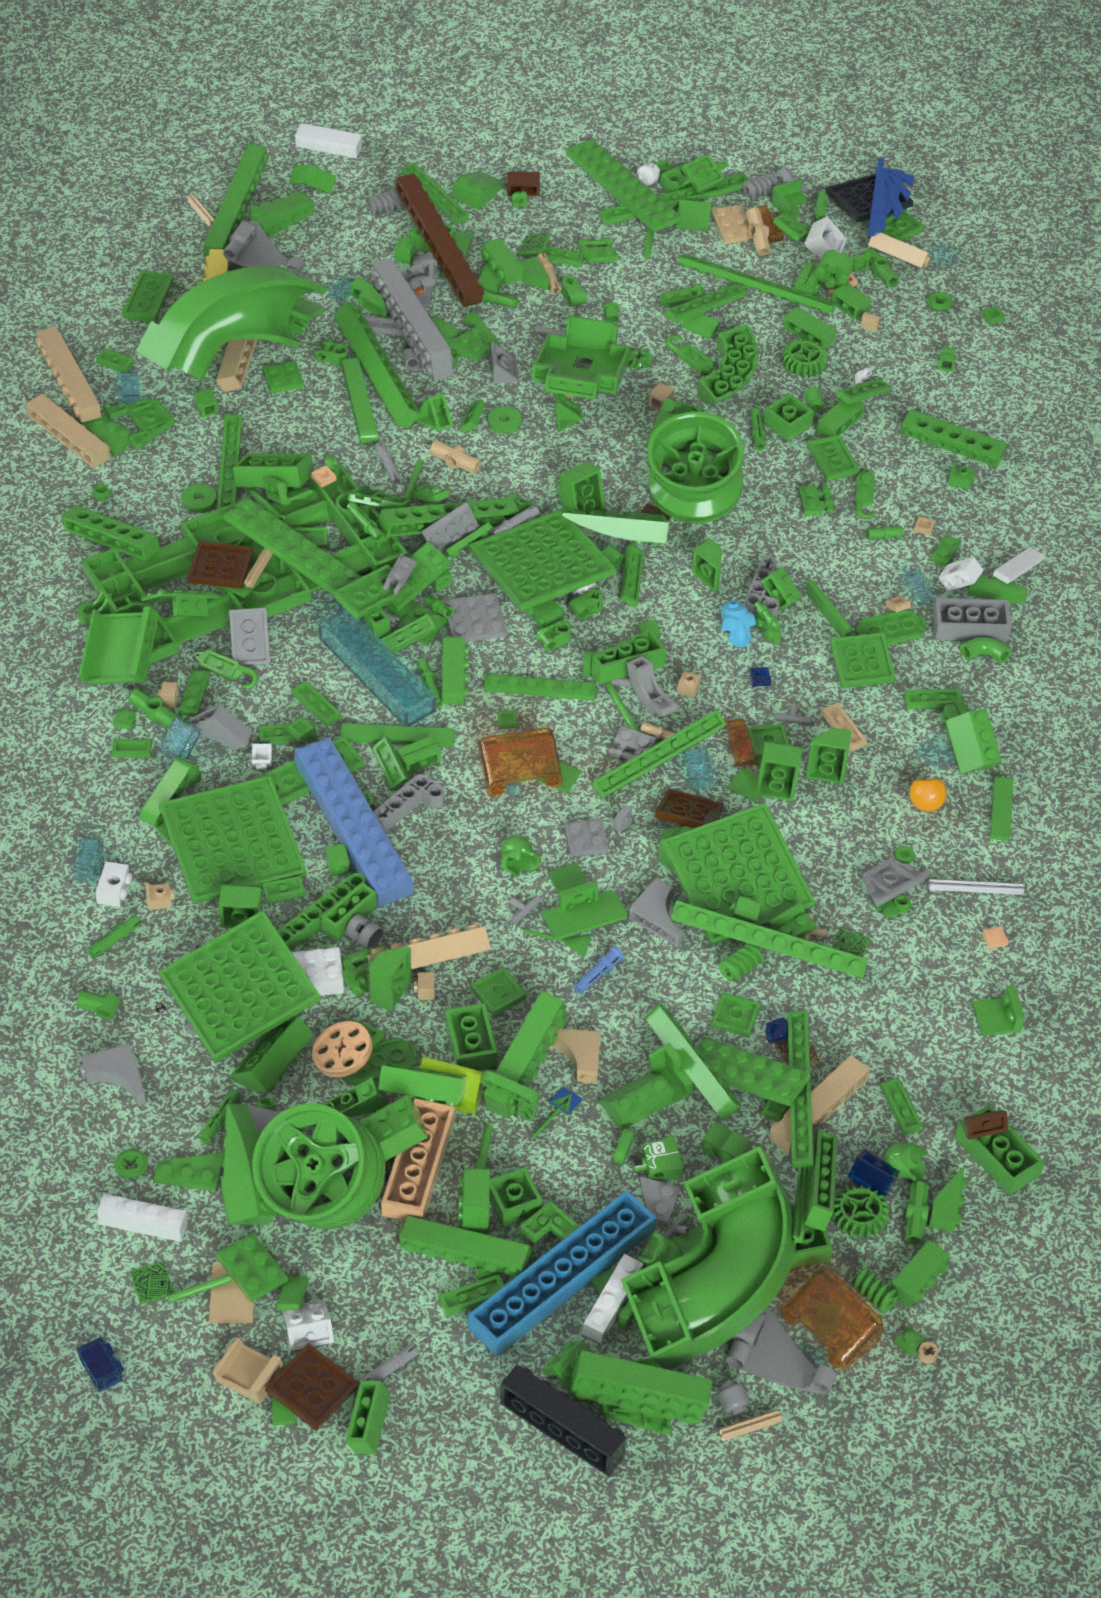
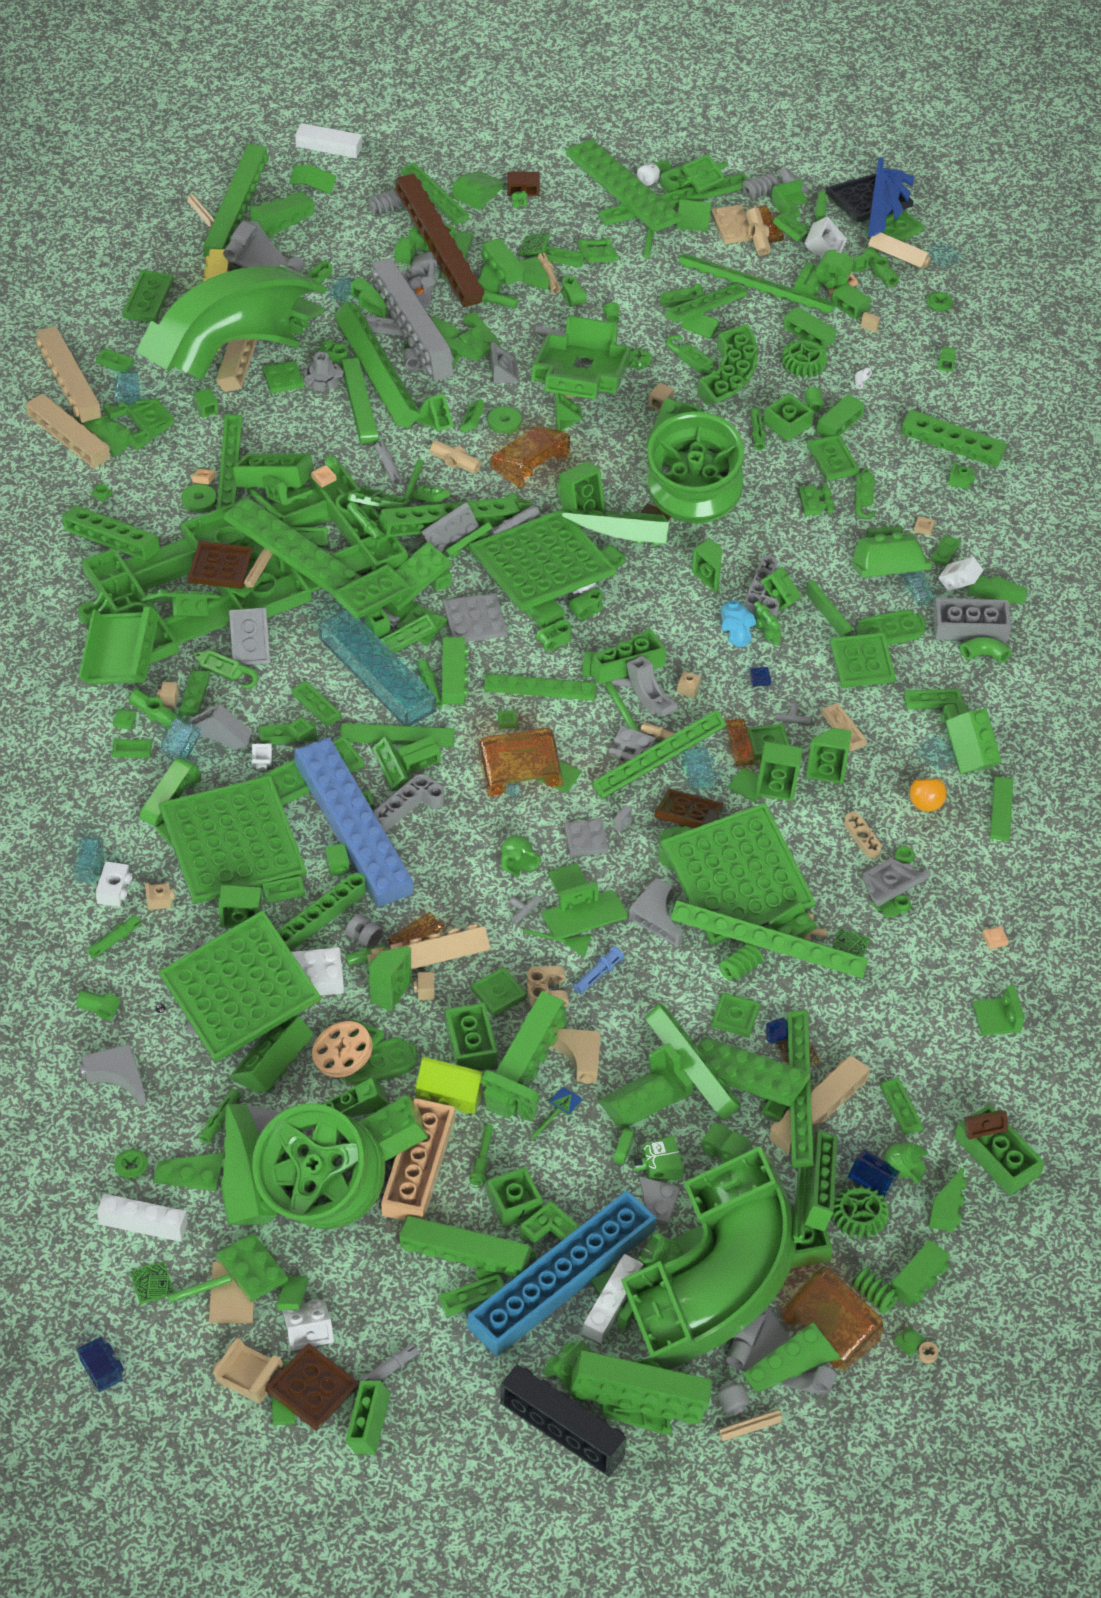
(203, 476): none -> light nougat plate
(266, 1103): bright green plate -> none
(320, 371): none -> light grey piece
(322, 274): none -> bright green beam
(355, 977): bright green plate -> none
(359, 901): bright green brick -> none
(400, 573): light grey hinge -> none
(417, 929): none -> clear orange plate
(423, 1083): bright green brick -> none
(438, 606): bright green pin -> none
(474, 1200): bright green brick -> none
(528, 451): none -> clear orange windscreen
(540, 977): none -> tan piece
(632, 575): bright green tile -> none
(649, 624): bright green tile -> none
(677, 1226): light grey piece -> none
(745, 909): bright green brick -> none
(799, 1354): none -> bright green wing
(862, 827): none -> tan beam
(863, 391): bright green tile -> none
(889, 555): none -> bright green windscreen
(898, 604): tan tile -> none
(916, 1213): bright green piece -> none
(976, 886): axle -> none
(993, 315): bright green plate -> none
(1018, 565): white tile -> none

